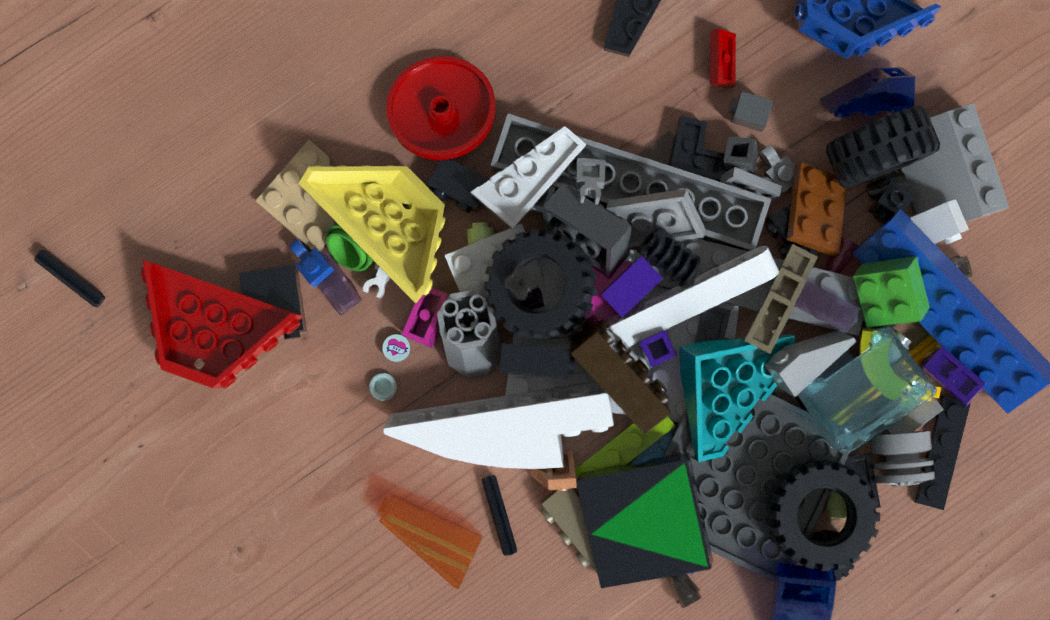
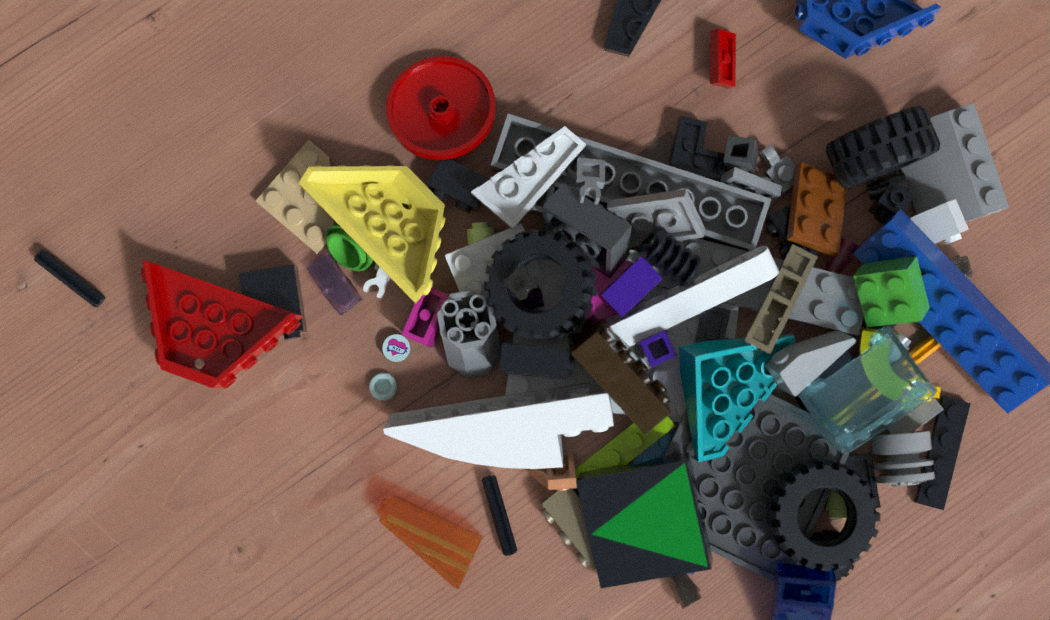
(313, 263): blue plate -> none
(750, 111): dark grey brick -> none
(827, 307): clear purple slope -> none
(875, 91): clear blue slope -> none
(954, 376): dark purple hinge -> none

